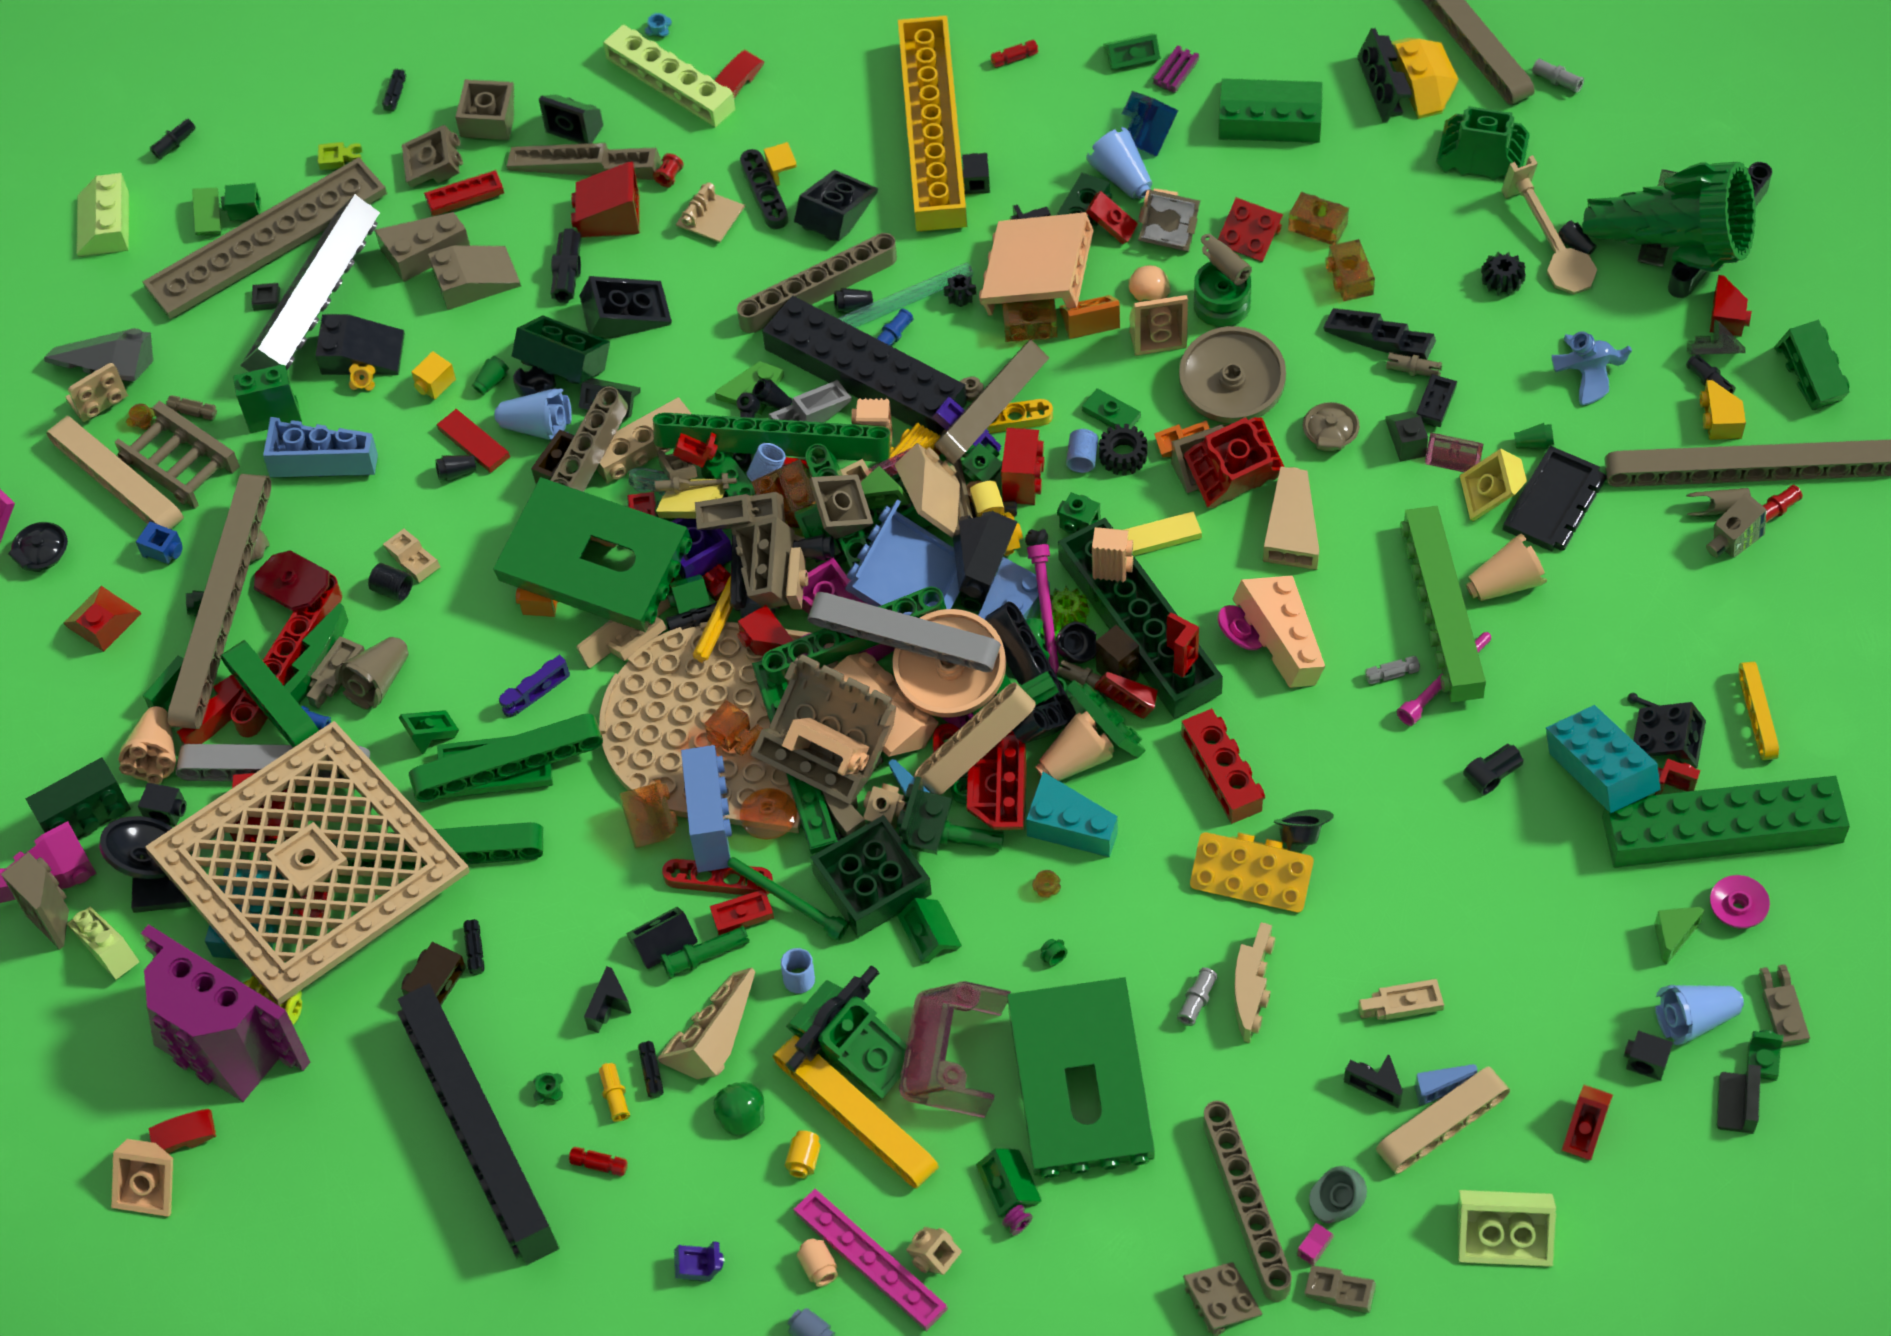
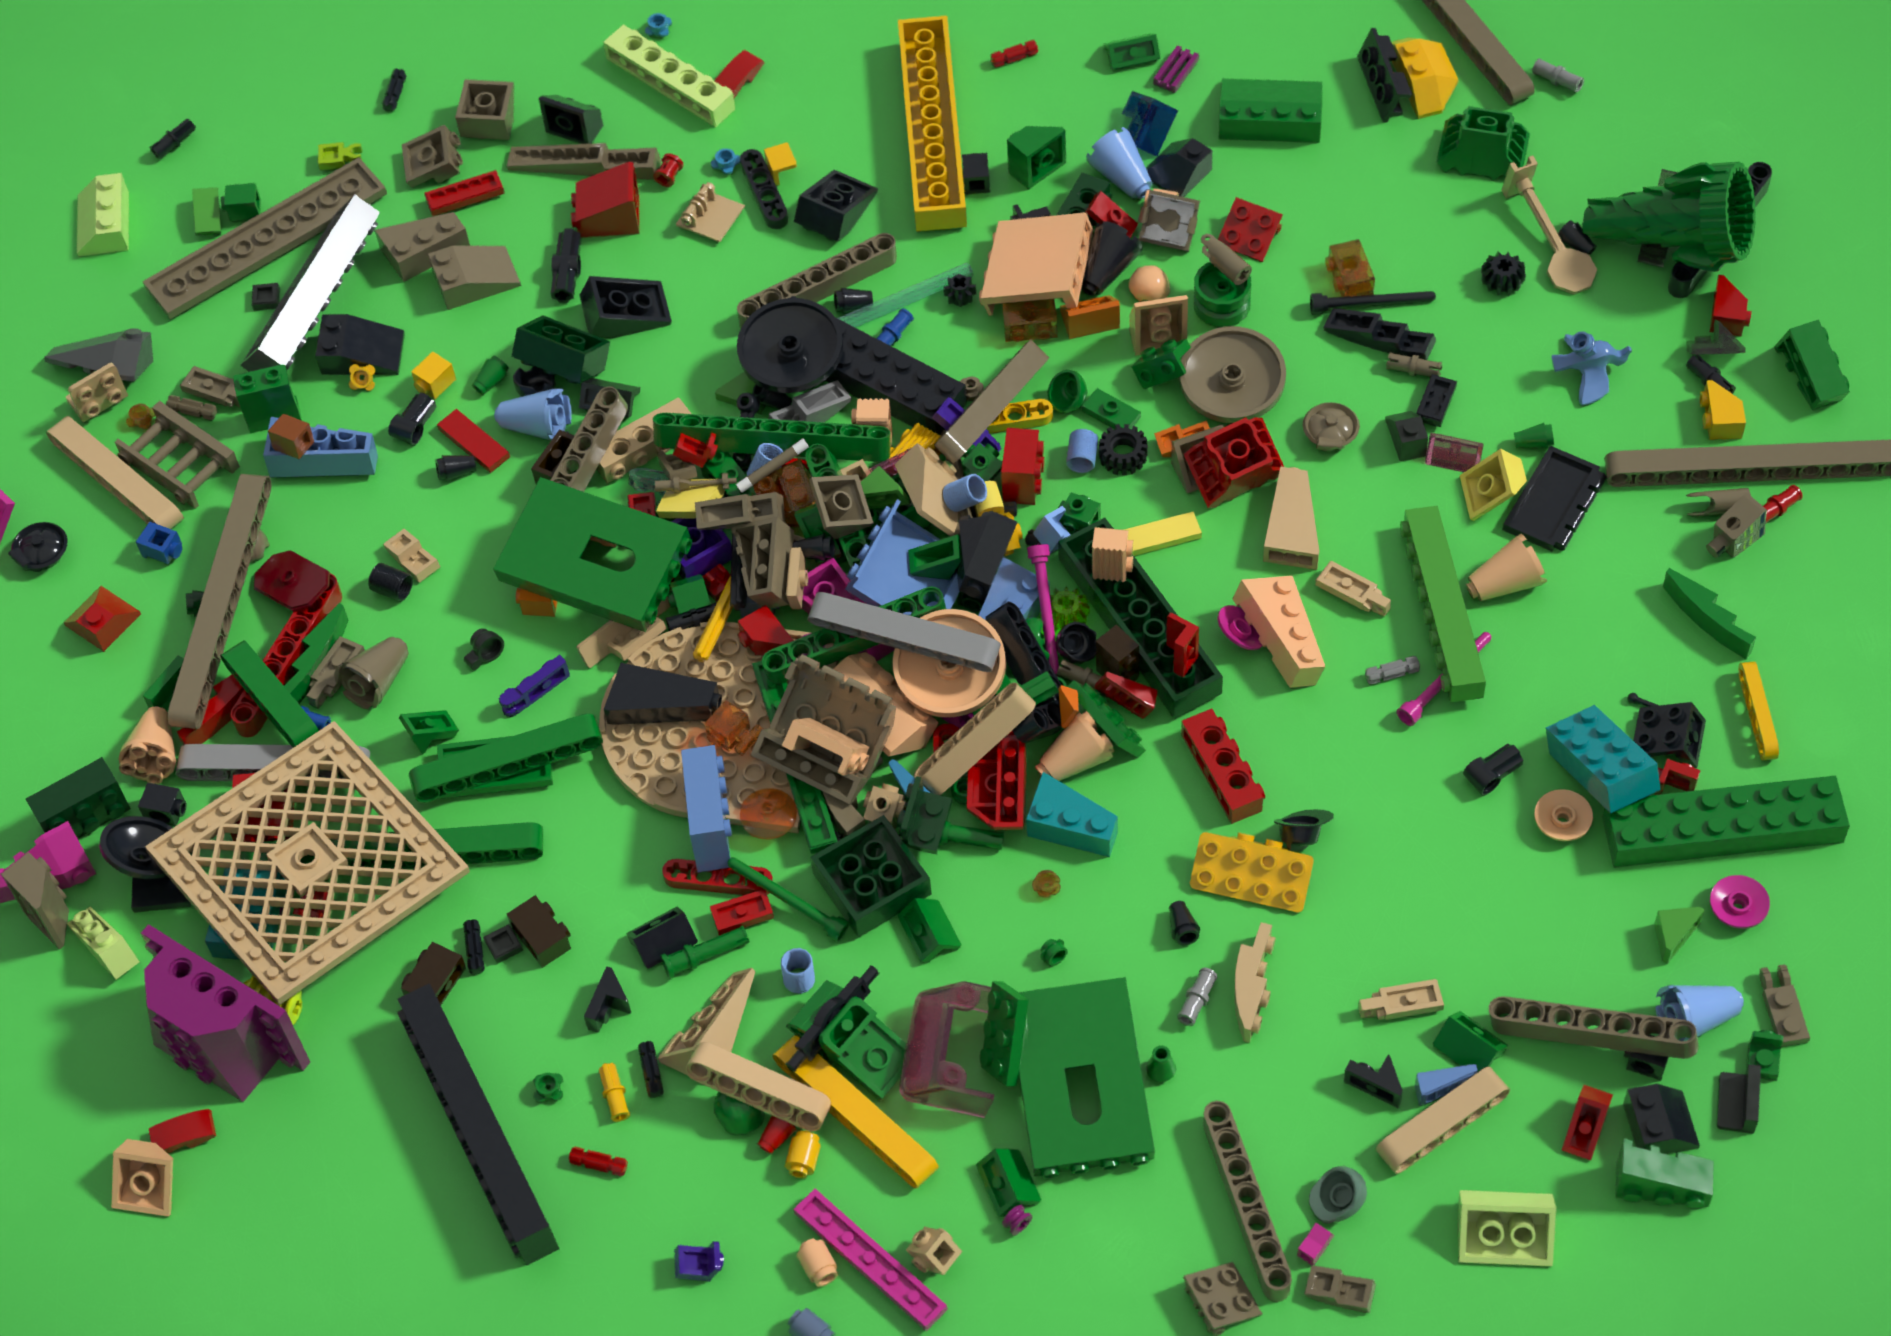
(210, 386): none -> dark tan hinge
(291, 436): none -> dark orange panel
(411, 423): none -> black piece
(486, 648): none -> pearl dark grey piece
(503, 943): none -> pearl dark grey tile
(539, 931): none -> dark brown brick
(649, 813): clear orange bracket -> none
(659, 697): none -> black slope
(725, 160): none -> dark azure plate
(758, 1086): none -> tan beam
(772, 465): none -> dark tan bar
(775, 1134): none -> red cone
(790, 345): none -> black dish
(936, 558): none -> green slope
(965, 492): none -> light blue piece
(1004, 1033): none -> green plate
(1035, 153): none -> green slope
(1051, 530): none -> light blue panel
(1067, 391): none -> green piece
(1068, 704): none -> orange slope
(1108, 257): none -> black cone
(1161, 363): none -> green bracket
(1161, 1065): none -> green cone
(1181, 166): none -> black slope
(1183, 925): none -> black cone
(1318, 218): clear orange brick -> none
(1321, 302): none -> black piece
(1353, 589): none -> tan hinge
(1468, 1042): none -> green panel
(1564, 805): none -> light nougat dish
(1603, 1036): none -> dark tan beam
(1660, 1118): none -> black slope
(1662, 1177): none -> wedge
(1701, 607): none -> green slope

